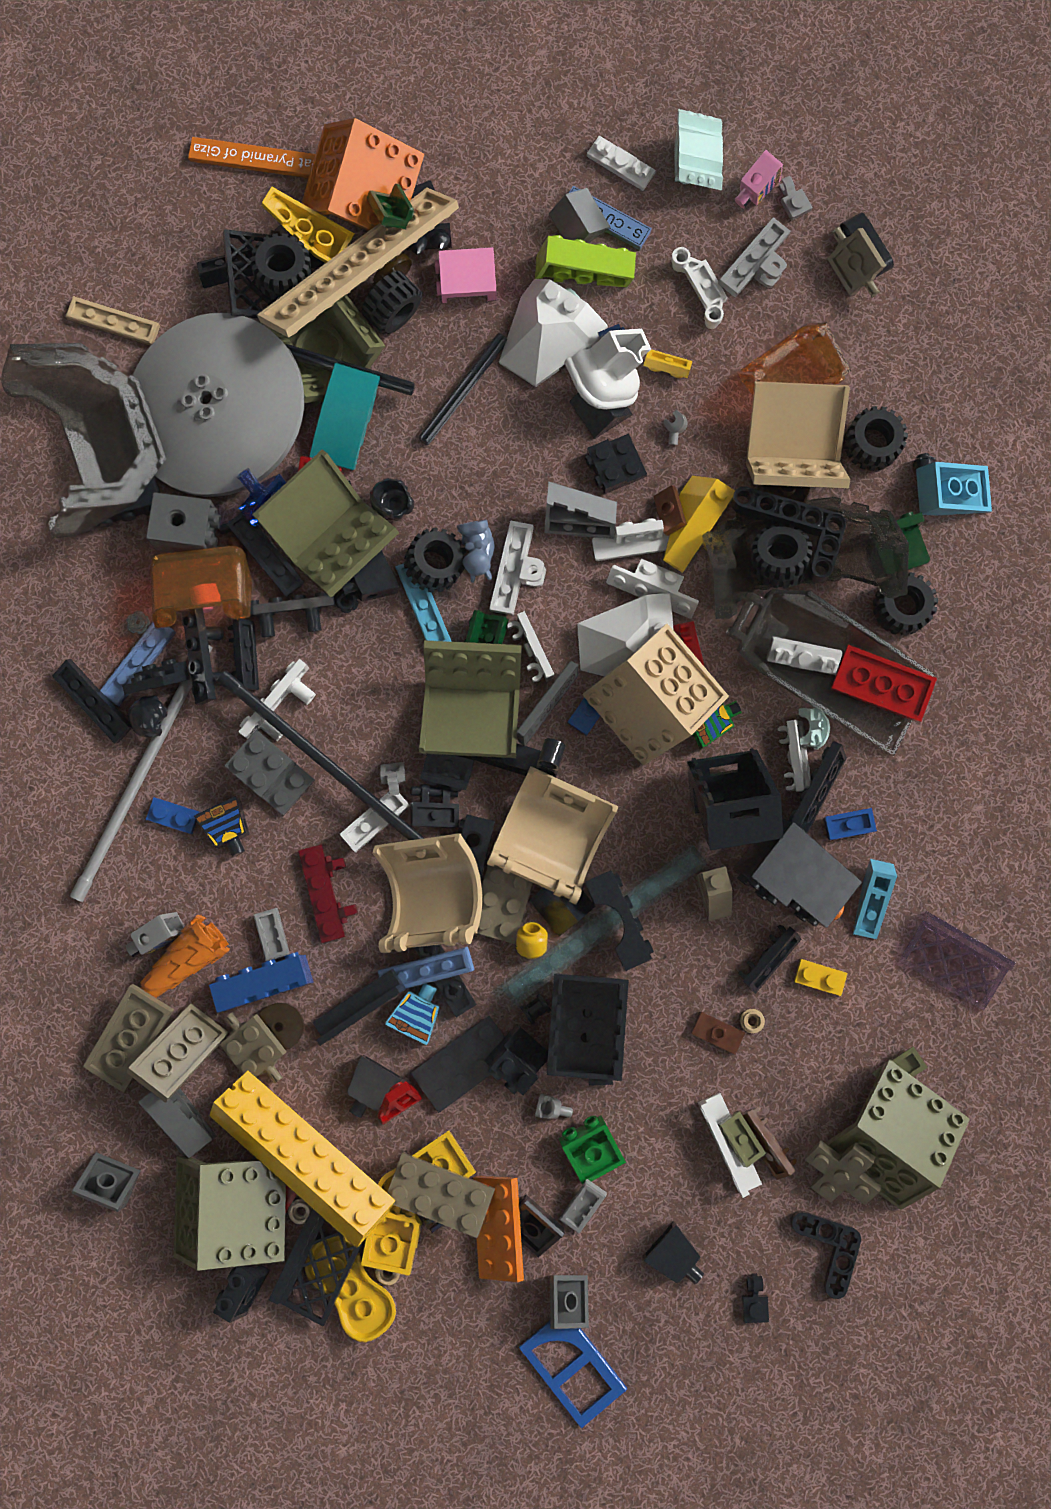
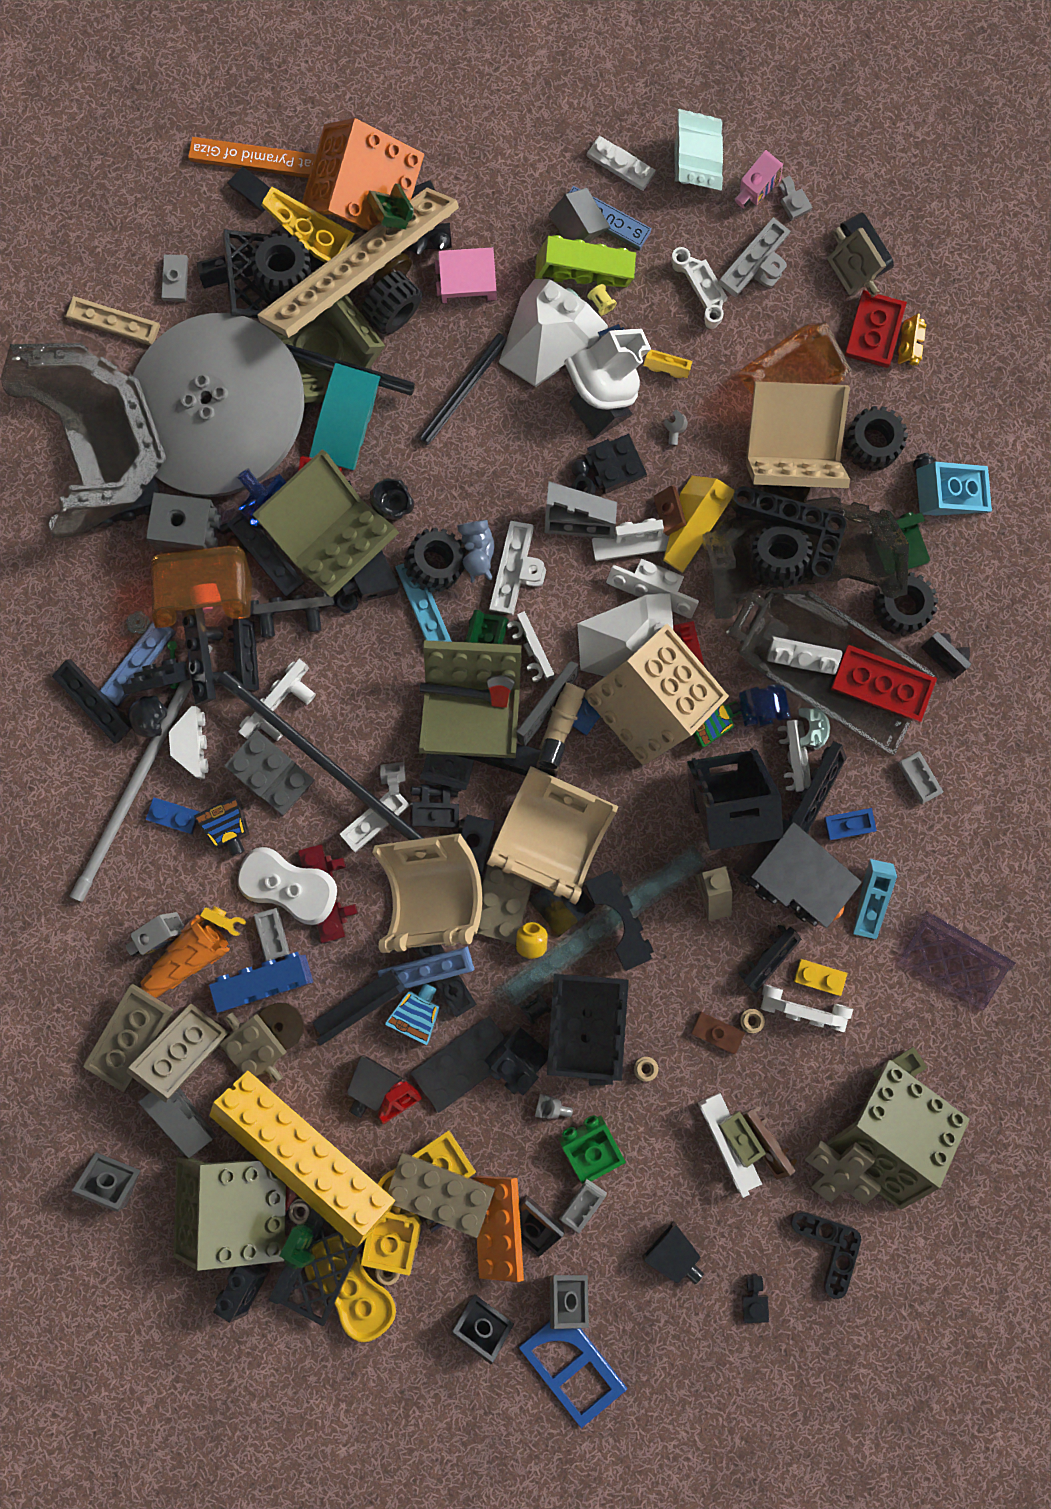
(172, 647): none -> green hinge
(175, 278): none -> light grey plate
(188, 742): none -> white slope
(218, 917): none -> yellow plate
(249, 187): none -> black slope
(293, 1250): none -> dark green bracket
(302, 891): none -> white plate
(481, 1328): none -> black slope
(497, 693): none -> piece
(564, 713): none -> tan piece
(580, 469): none -> black plate
(602, 299): none -> light yellow bush
(653, 1069): none -> tan plate
(764, 705): none -> clear blue brick
(837, 1019): none -> white plate
(875, 329): none -> red plate
(912, 331): none -> yellow hinge
(920, 777): none -> light grey plate
(952, 660): none -> black tile

